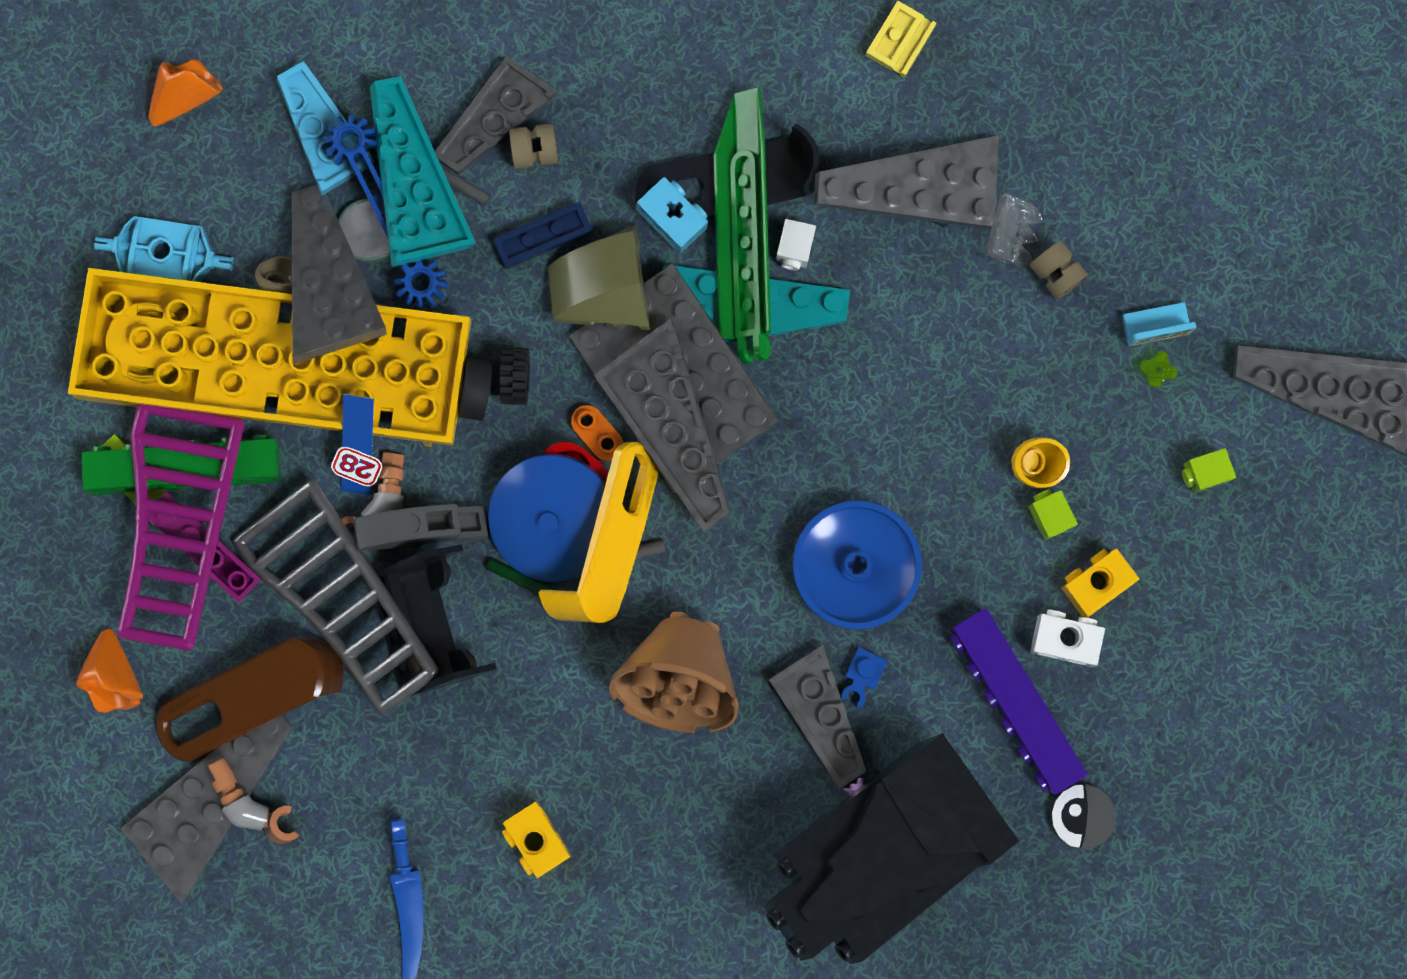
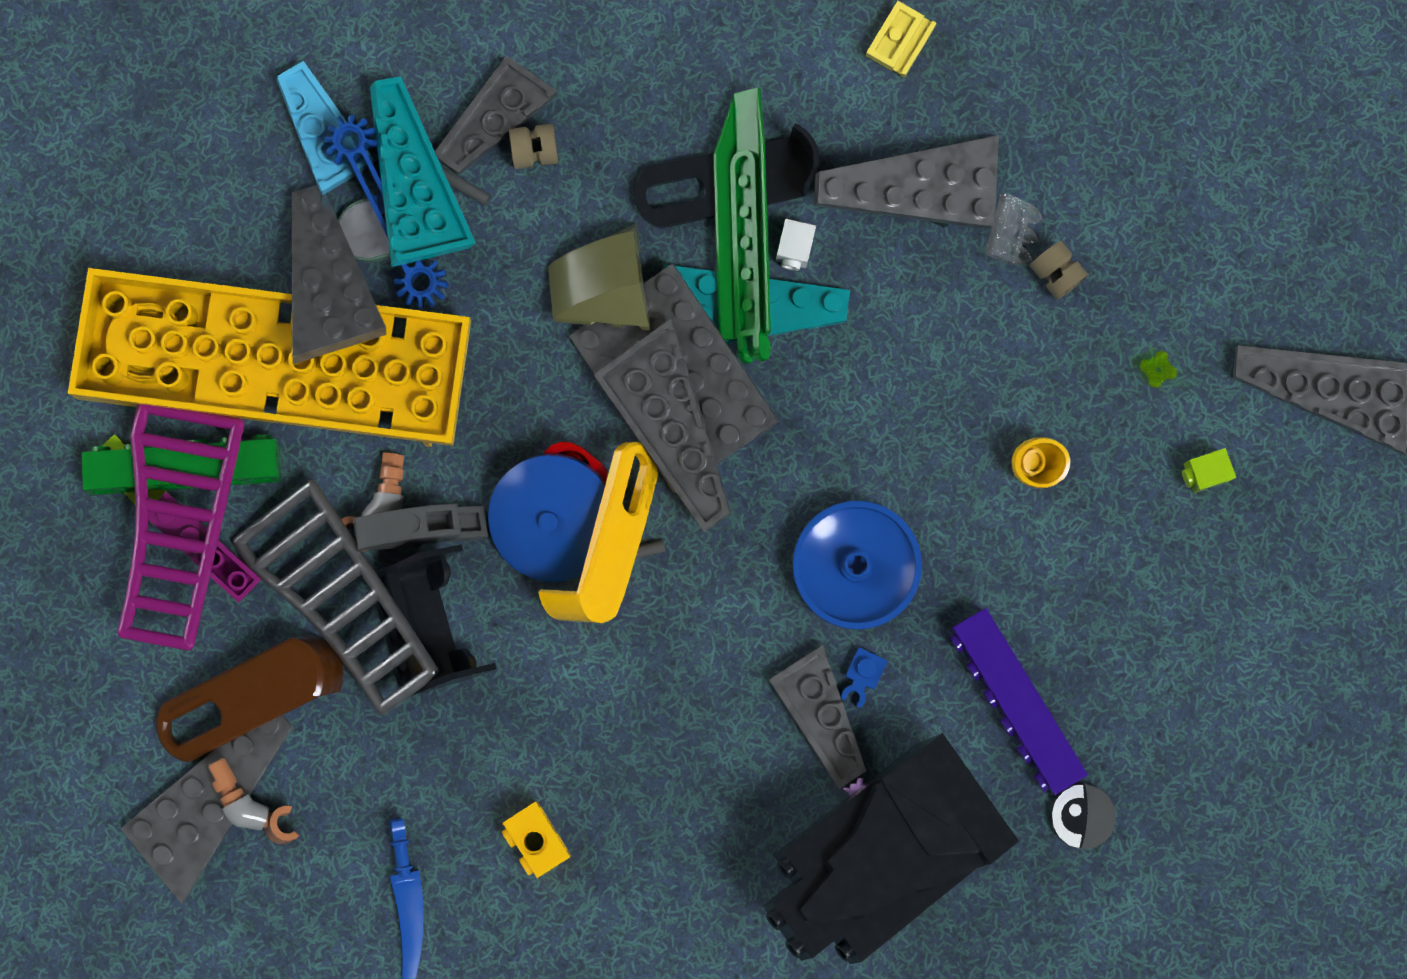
(109, 676): orange hat -> none
(181, 90): orange hat -> none
(188, 257): medium azure plate -> none
(275, 275): dark tan piece -> none
(355, 458): blue sticker -> none
(475, 389): black tyre -> none
(514, 375): black tyre -> none
(516, 577): dark green piece -> none
(543, 235): dark blue plate -> none
(596, 432): orange plate -> none
(676, 231): medium azure brick -> none
(678, 678): medium nougat cone -> none
(1052, 513): lime brick -> none
(1087, 638): white brick -> none
(1117, 577): yellow brick -> none
(1157, 324): medium azure panel -> none

